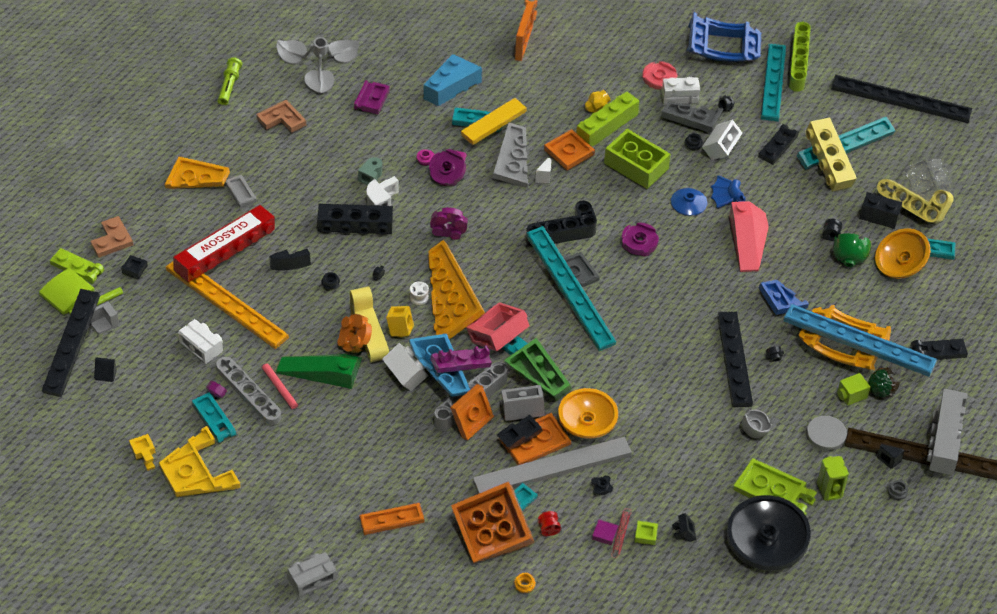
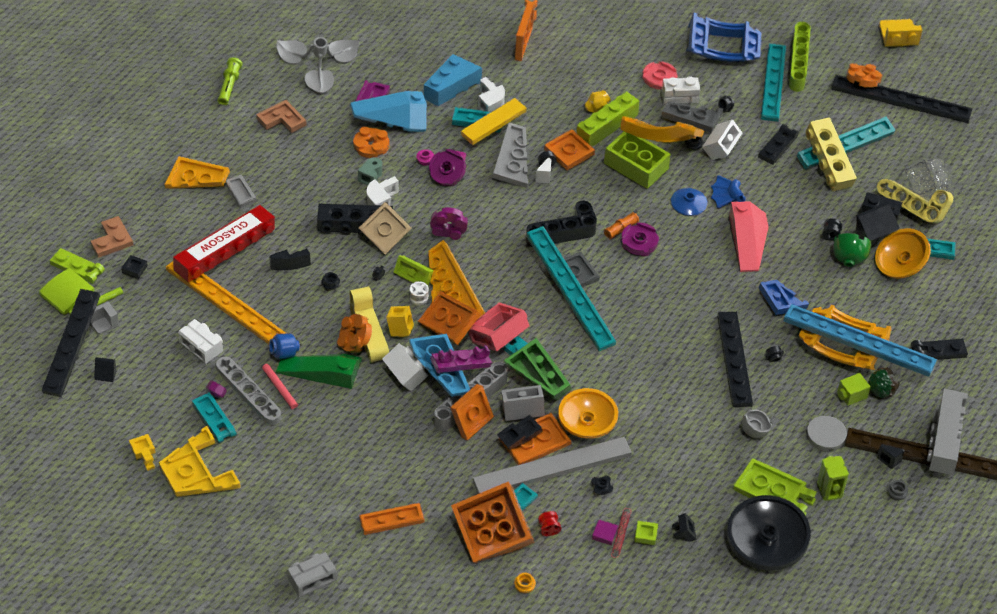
(284, 346): none -> blue head
(364, 136): none -> orange plate
(385, 228): none -> tan tile
(401, 109): none -> dark azure wedge
(412, 270): none -> lime plate
(449, 317): none -> orange tile
(491, 97): none -> white brick
(544, 155): none -> black tile
(620, 224): none -> orange pin
(660, 134): none -> light orange wedge
(866, 75): none -> orange plate
(876, 222): none -> black slope
(900, 32): none -> yellow bracket

